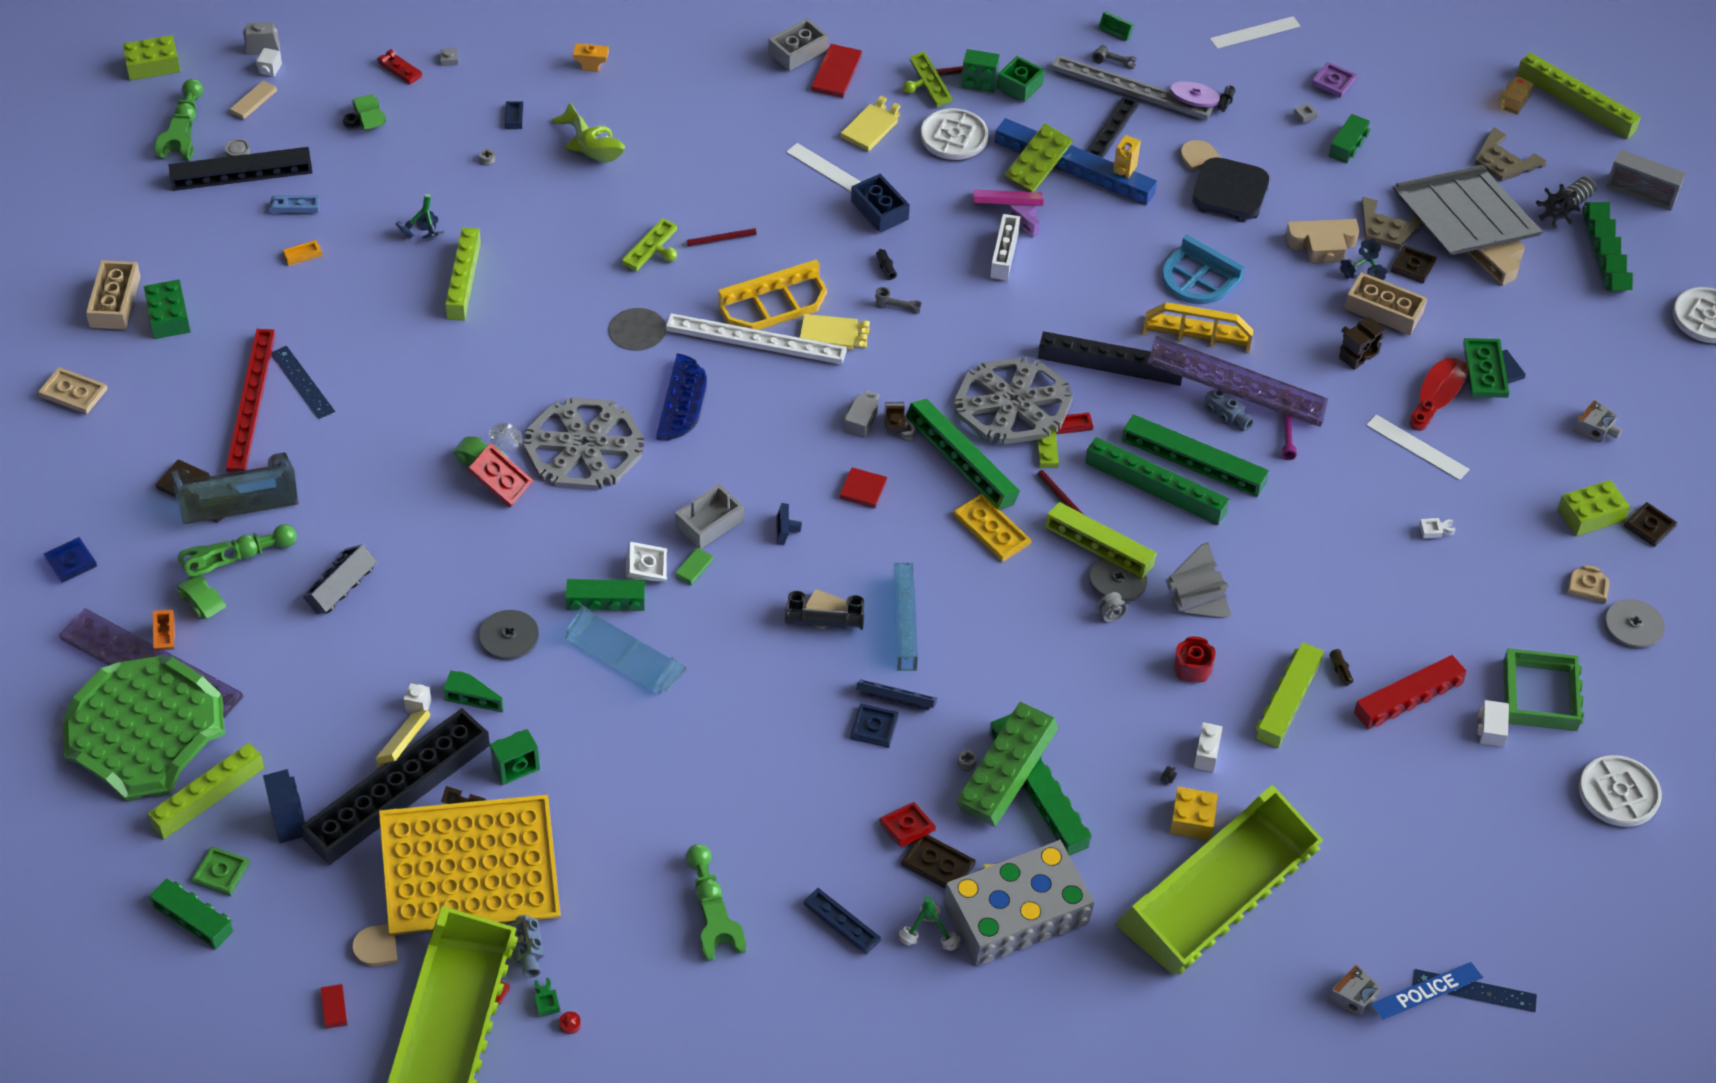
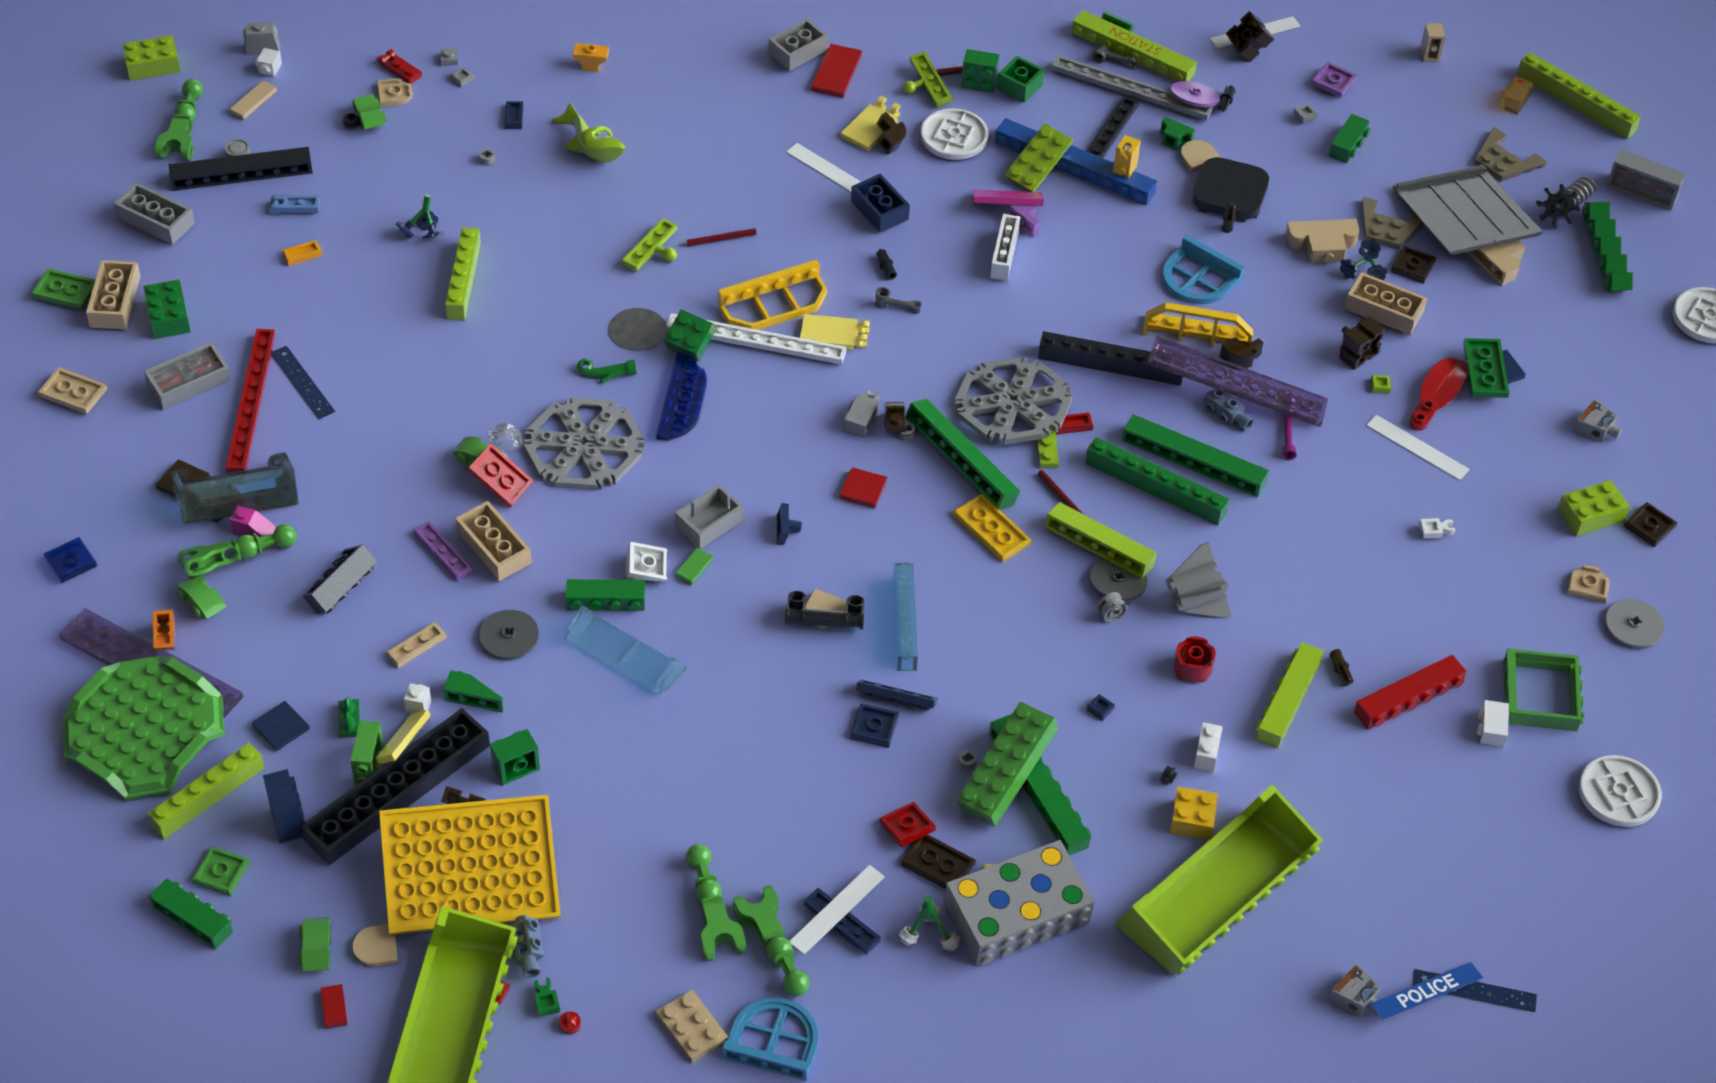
(64, 289): none -> bright green plate
(154, 213): none -> light grey brick
(187, 375): none -> brick
(249, 521): none -> dark pink slope
(280, 725): none -> dark blue tile
(315, 944): none -> bright green brick
(348, 717): none -> green tile
(365, 749): none -> bright green window
(393, 92): none -> tan tile
(416, 645): none -> tan tile
(443, 551): none -> medium lavender tile
(462, 76): none -> light grey tile
(493, 540): none -> tan brick
(609, 372): none -> green plant
(689, 335): none -> green brick
(692, 1026): none -> tan plate
(764, 921): none -> bright green piece
(767, 1059): none -> dark azure window
(837, 909): none -> white sticker
(893, 133): none -> dark brown brick
(1100, 707): none -> dark blue tile
(1130, 44): none -> lime brick
(1175, 133): none -> green brick
(1229, 217): none -> dark brown axle
(1240, 354): none -> dark brown brick
(1249, 36): none -> dark brown brick
(1380, 384): none -> lime tile
(1432, 42): none -> tan brick

